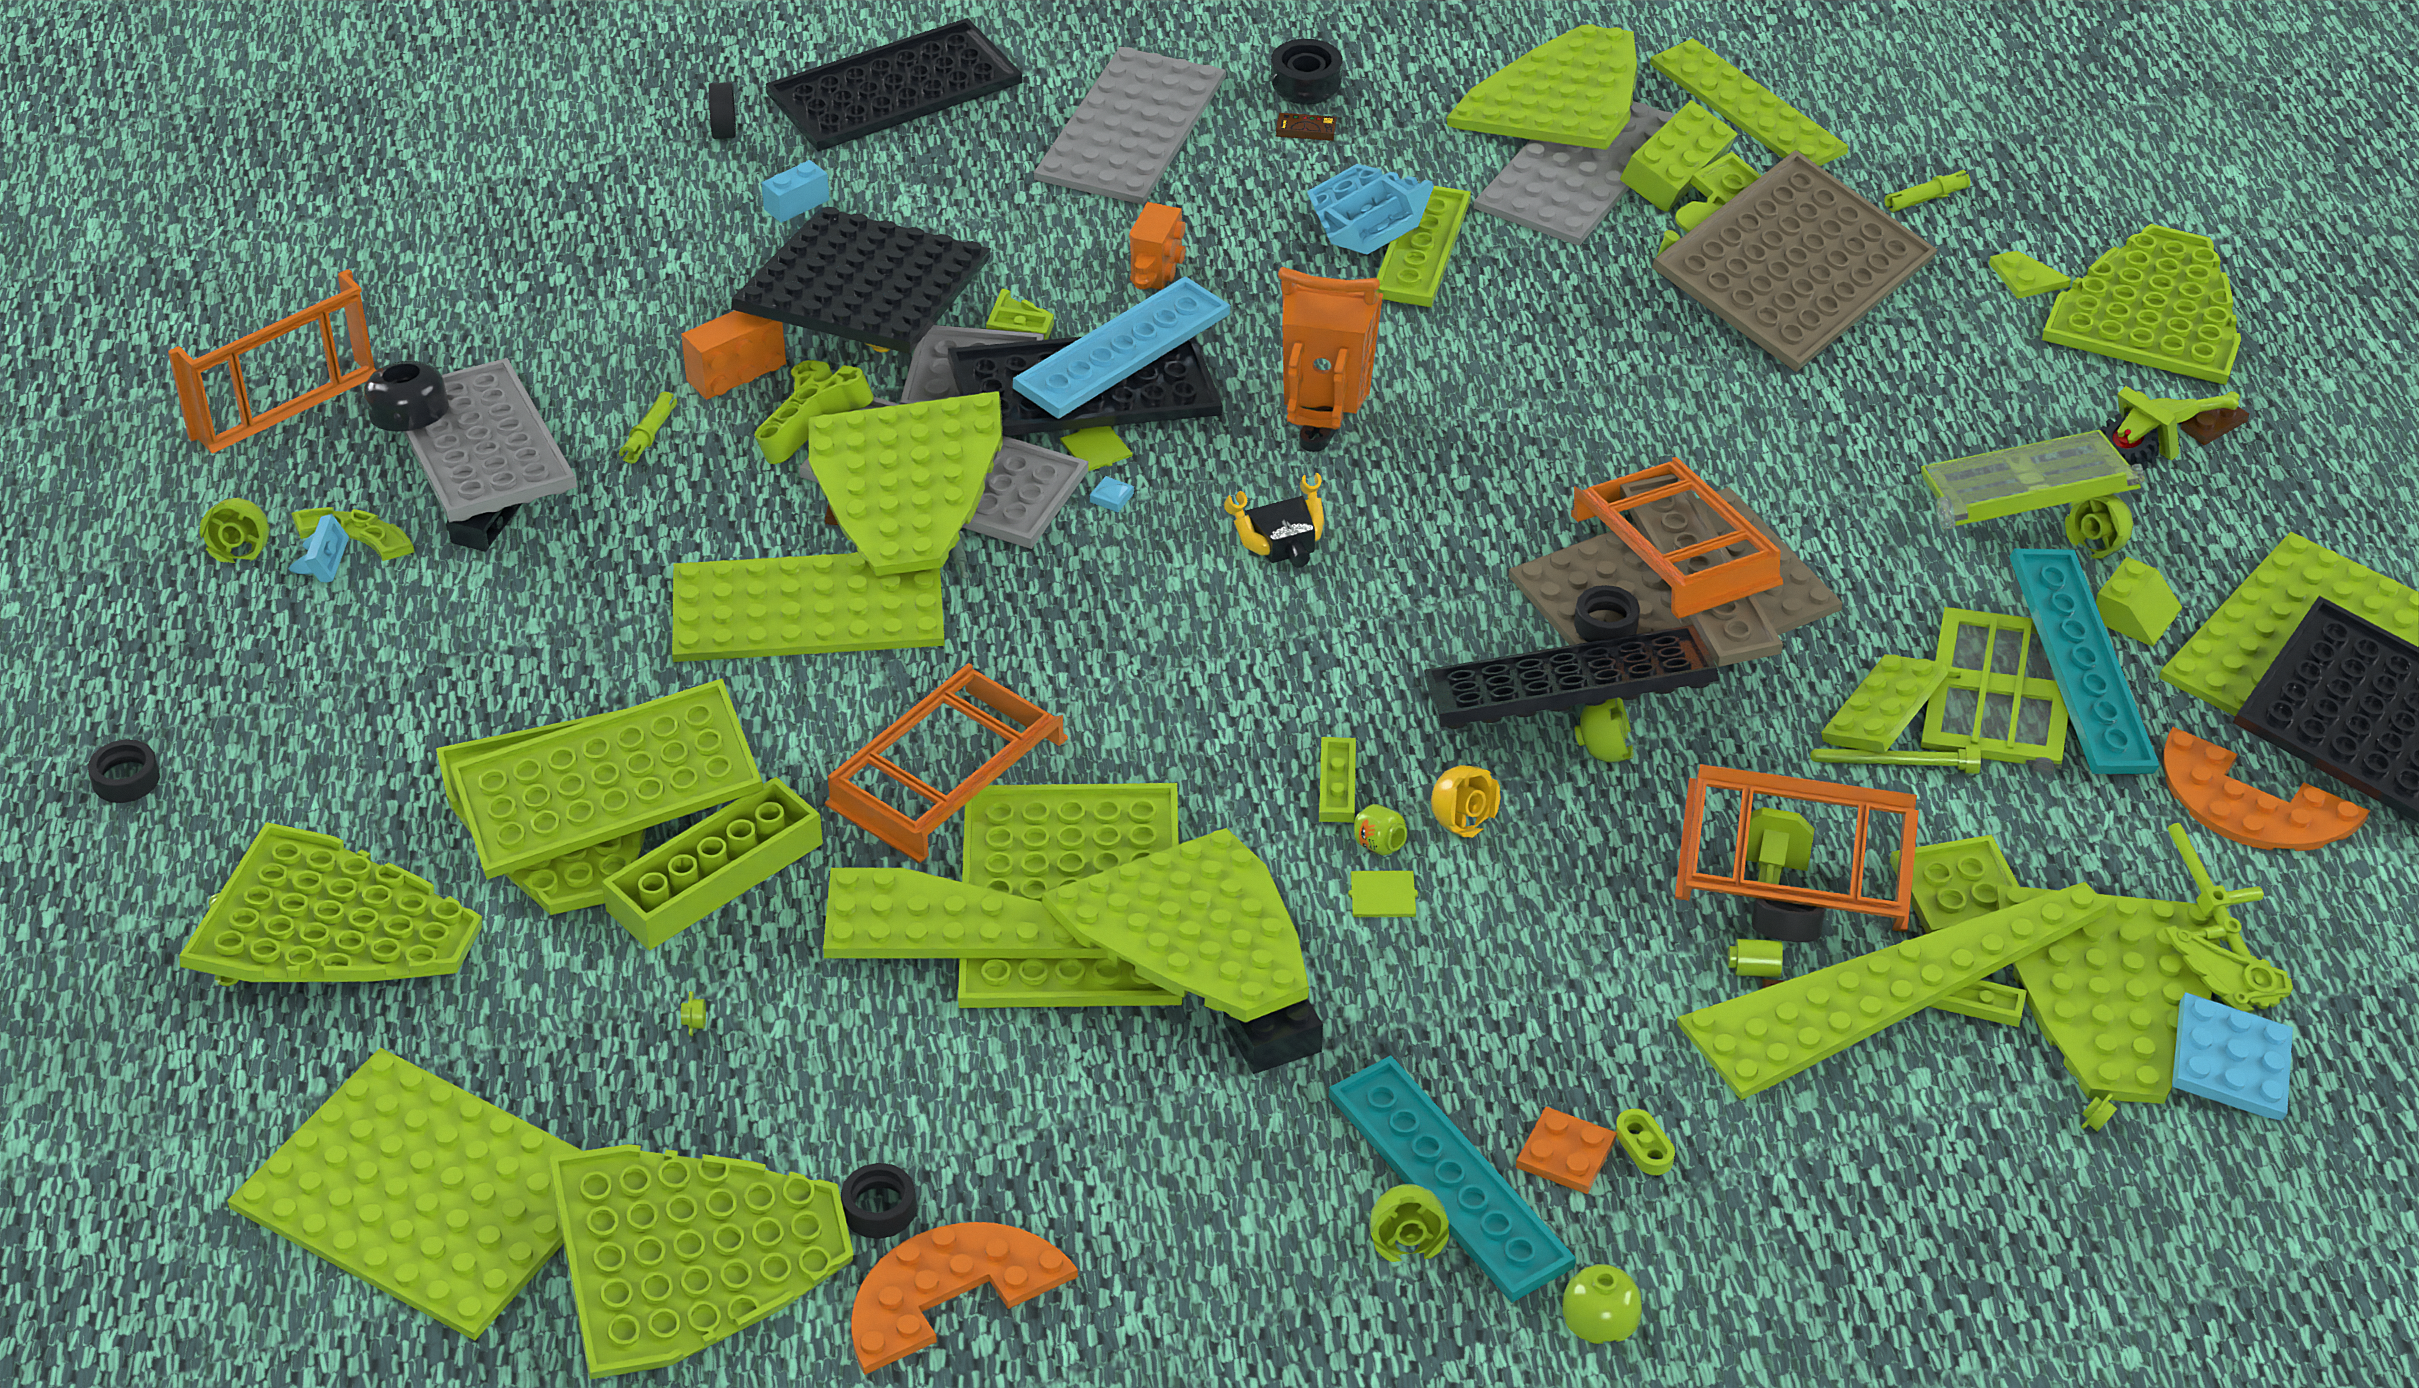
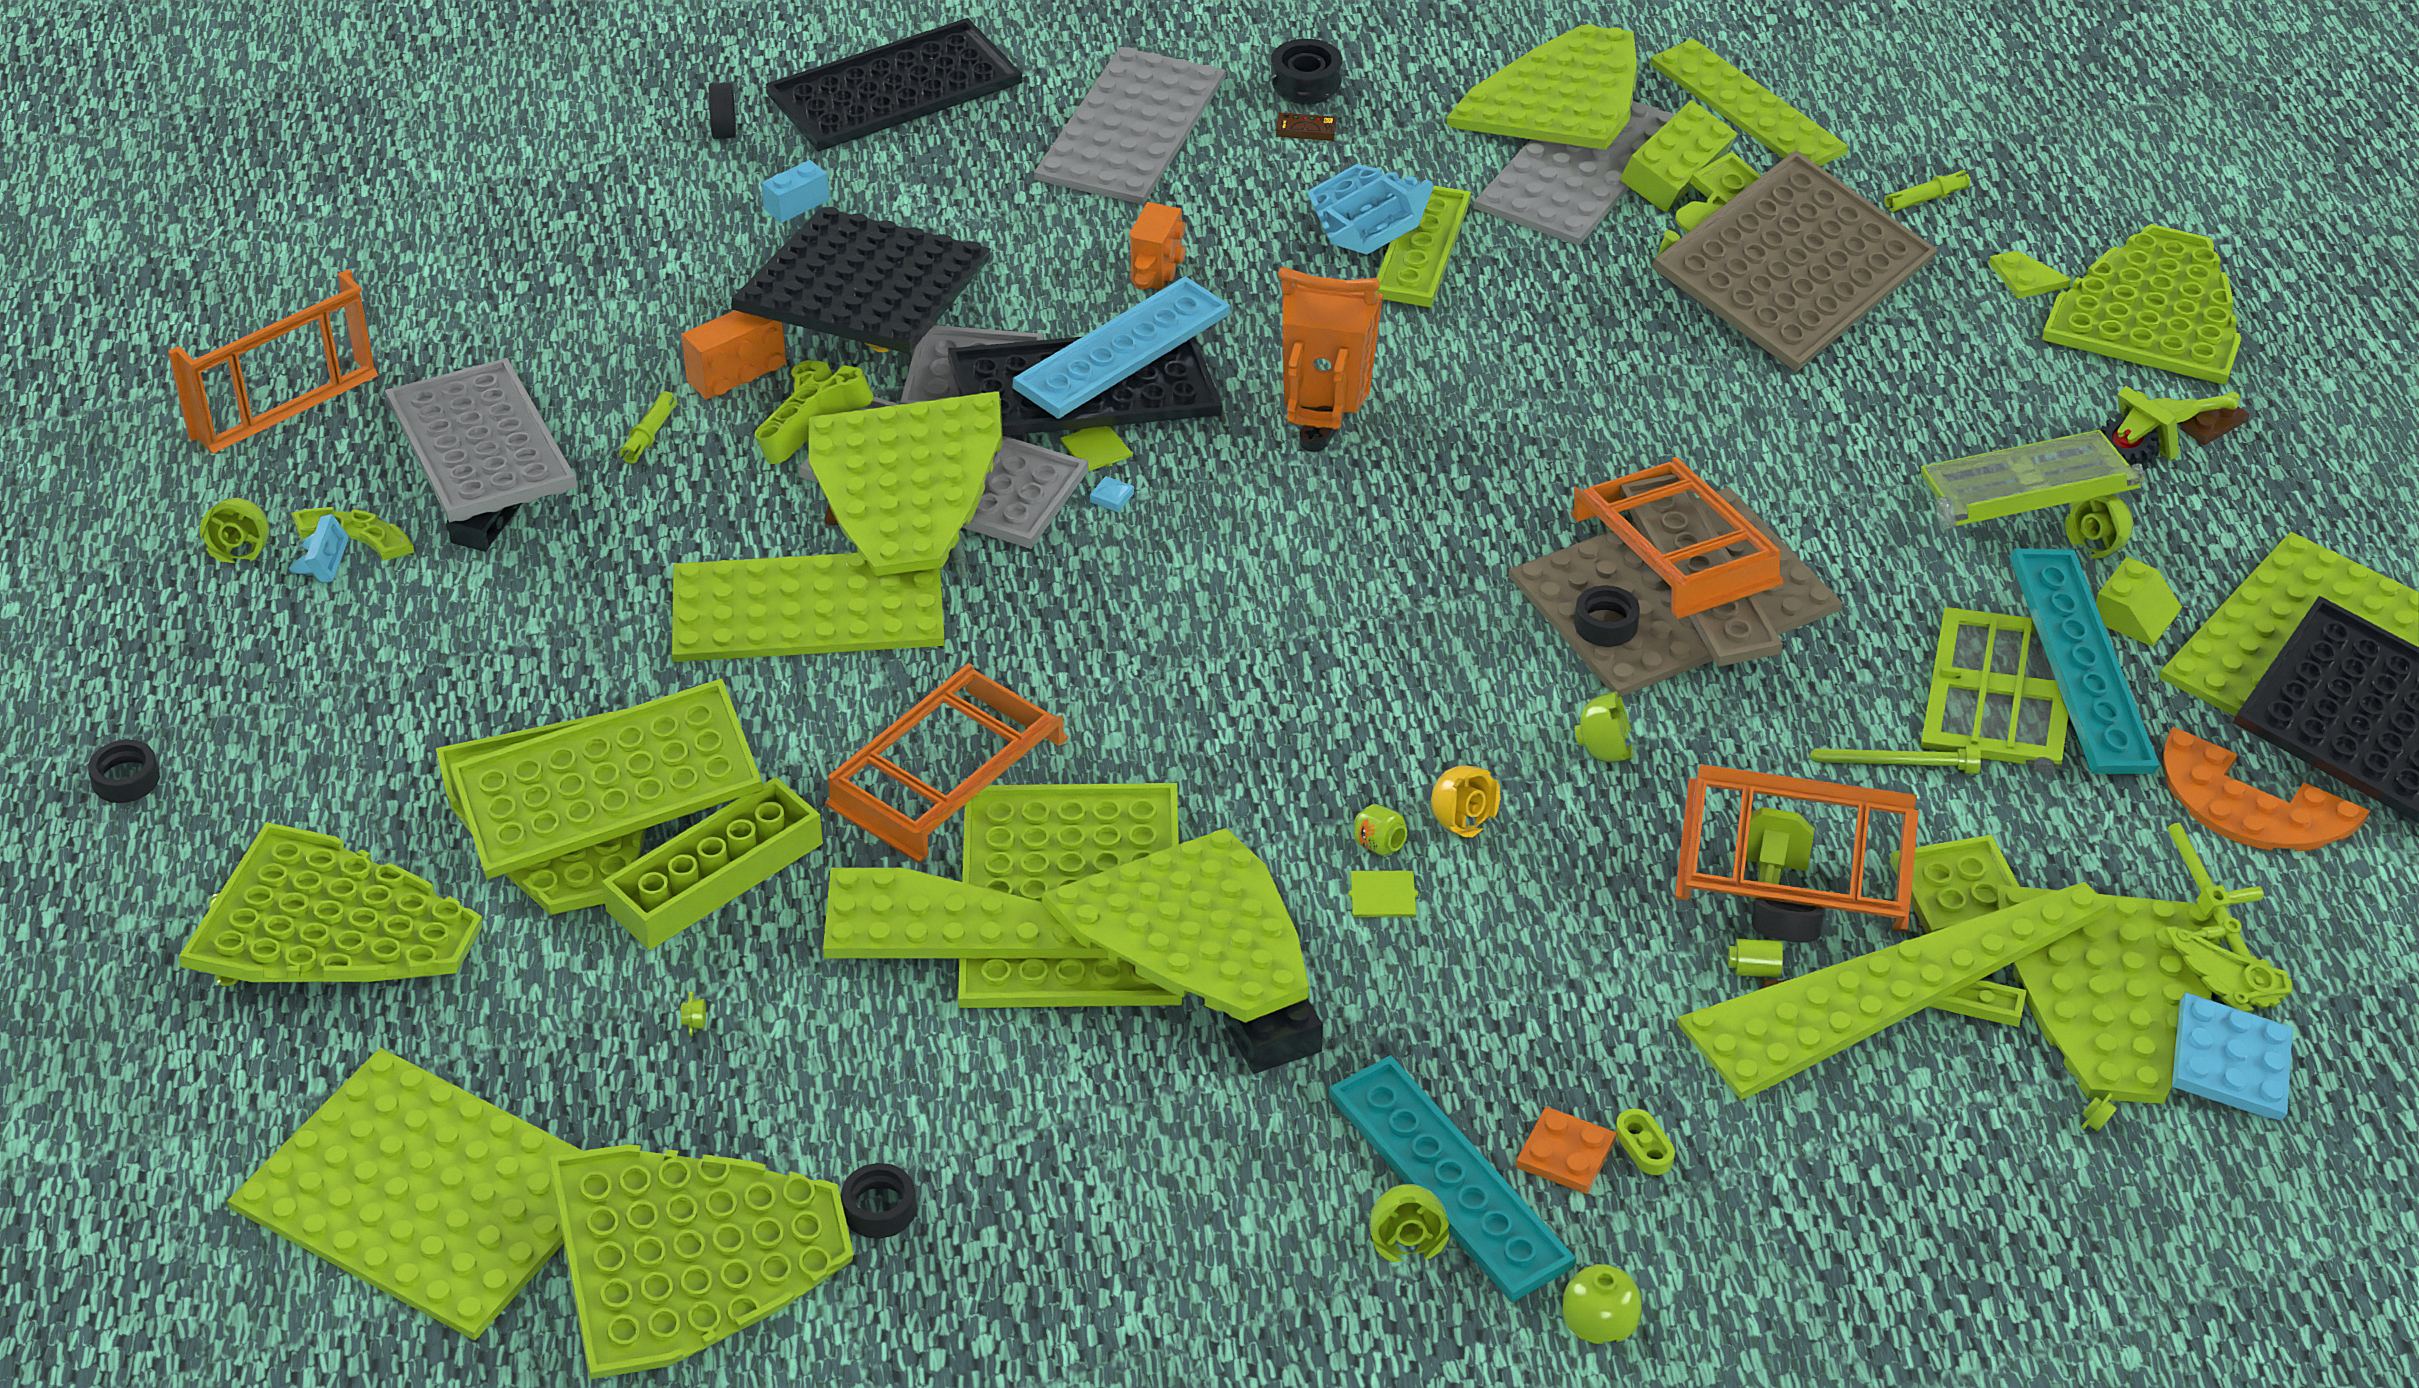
(406, 396): black piece -> none
(938, 1267): orange plate -> none
(1019, 317): lime wing -> none
(1281, 528): torso -> none
(1337, 779): lime plate -> none
(1570, 676): black plate -> none
(1884, 703): lime plate -> none

